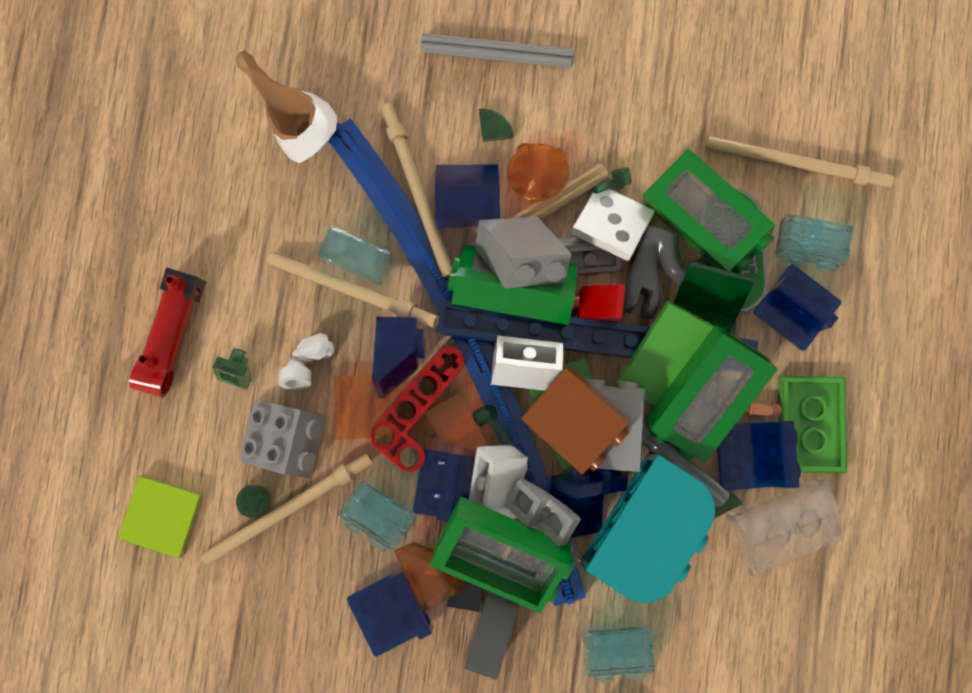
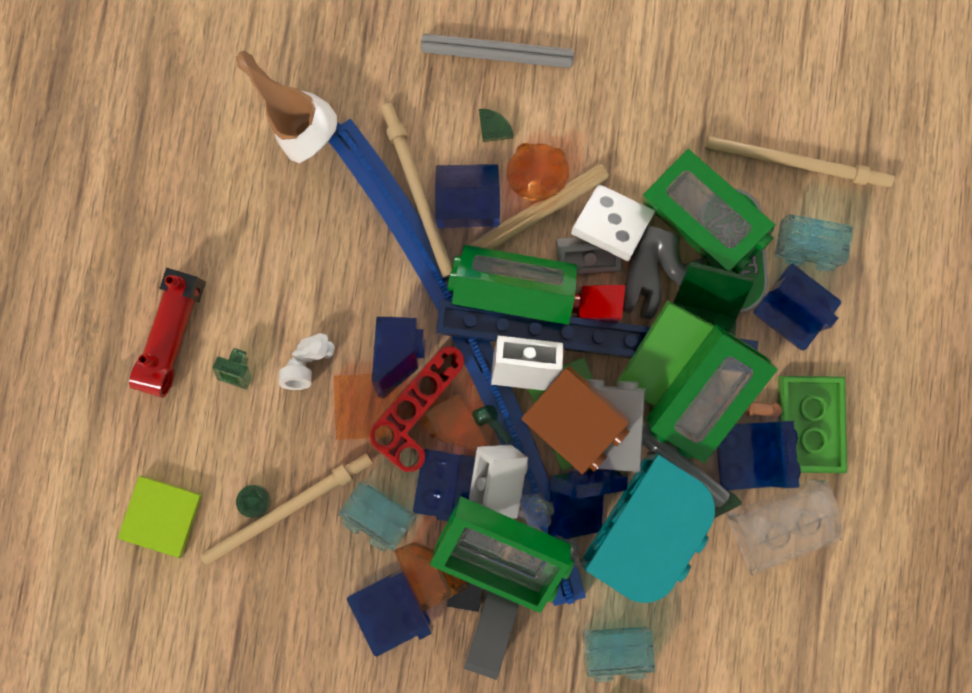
(282, 439): light grey bracket -> none
(355, 256): clear light blue brick -> none
(401, 308): tan bar -> none
(522, 252): light grey brick -> none
(542, 509): light grey slope -> none
(620, 178): clear green hand -> none

